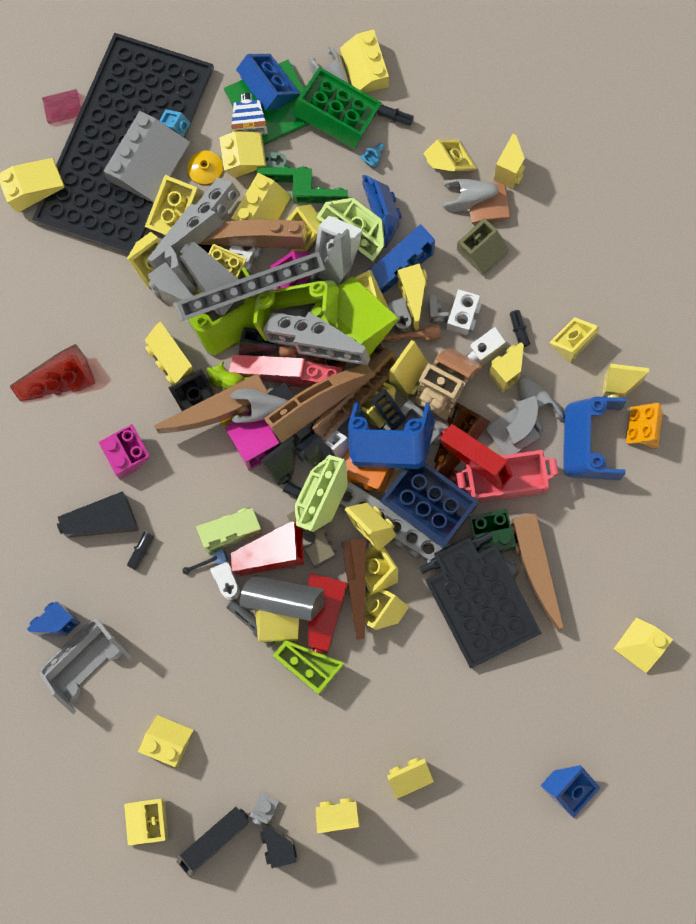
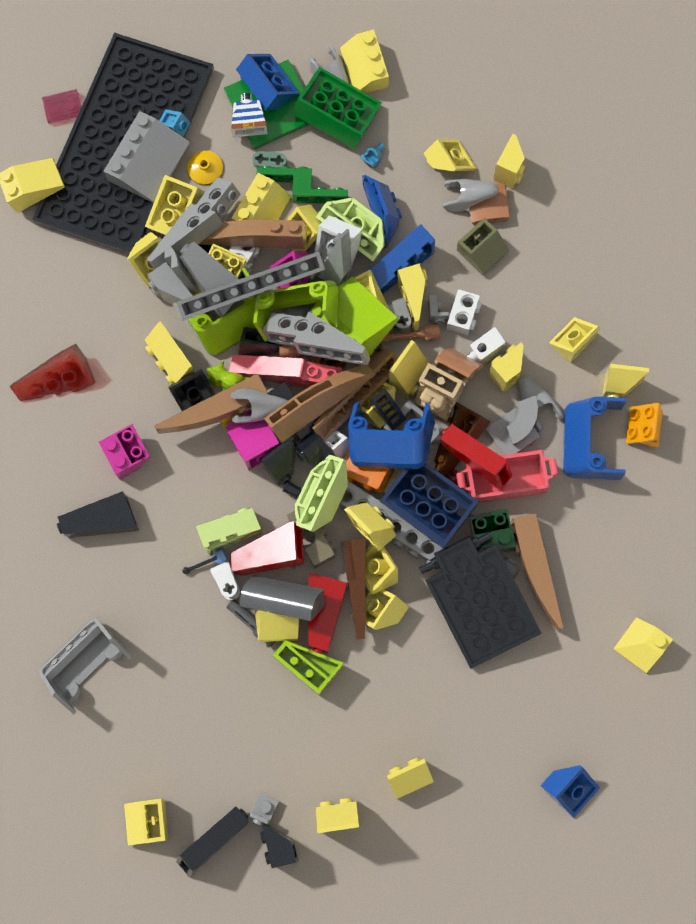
(54, 621): blue slope -> none
(140, 551): black axle -> none
(166, 741): light yellow slope -> none
(242, 152): light yellow slope -> none
(395, 115): black axle -> none
(519, 328): black axle -> none

